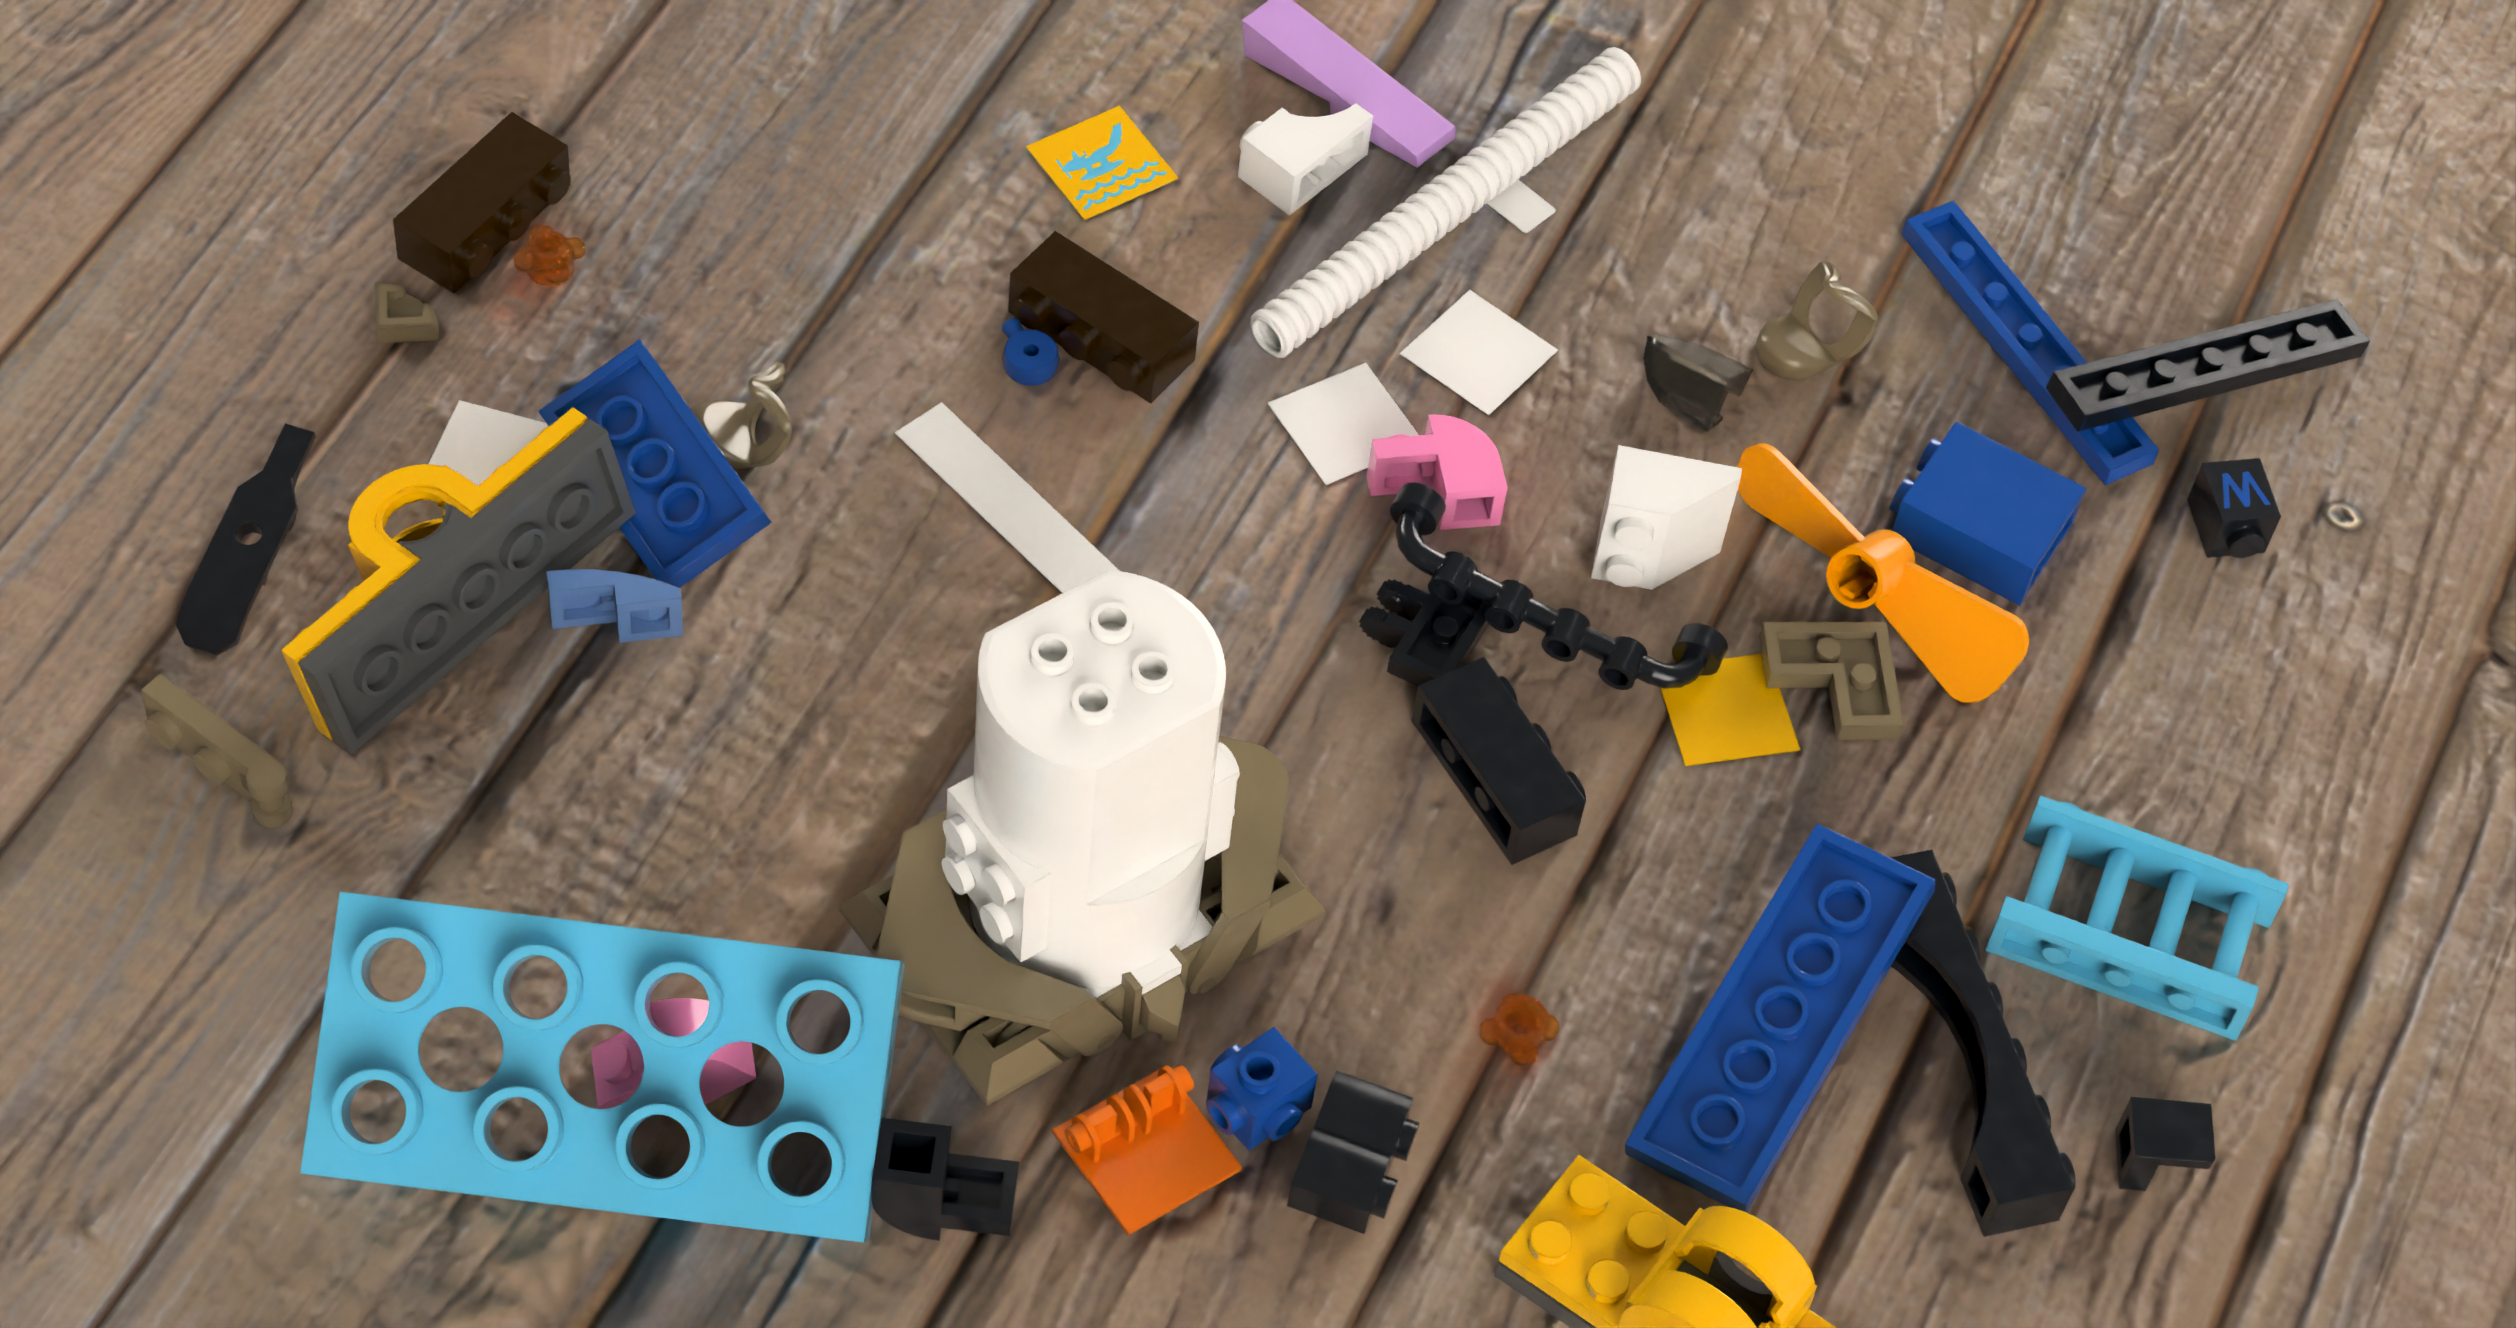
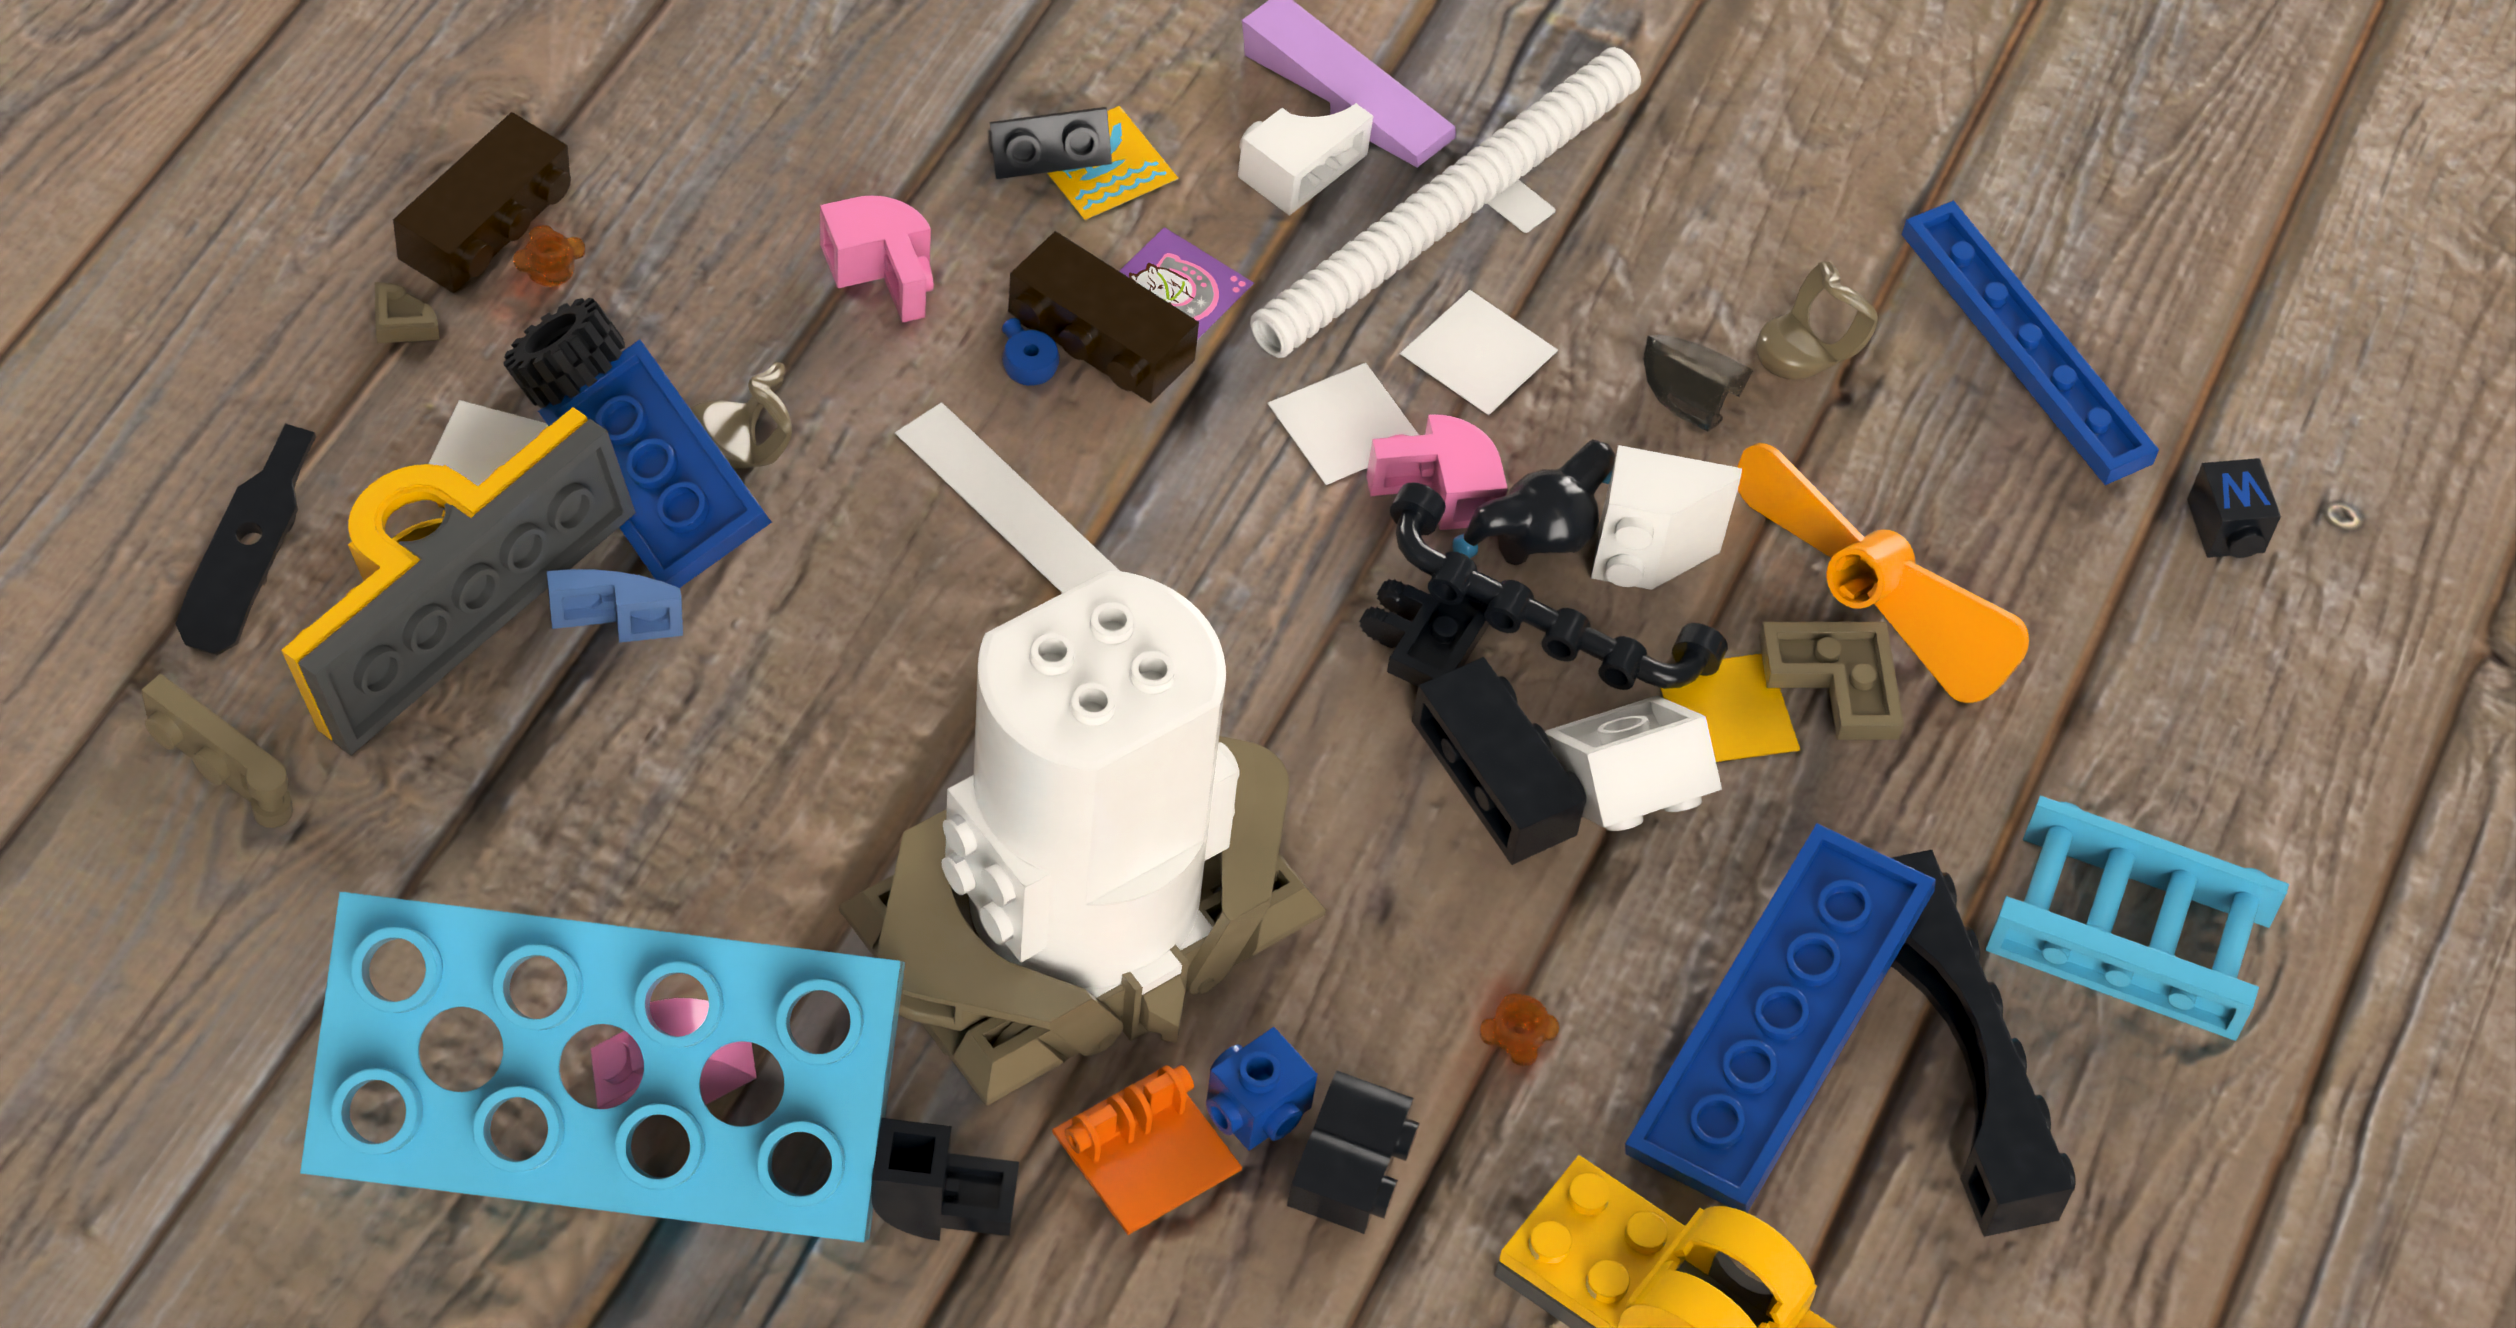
(564, 352): none -> black tyre
(878, 240): none -> bright pink brick
(1050, 143): none -> black hinge
(1187, 278): none -> sticker
(1544, 509): none -> black piece
(1638, 760): none -> white slope
(1985, 511): blue brick -> none
(2162, 1134): black panel -> none
(2206, 364): black plate -> none

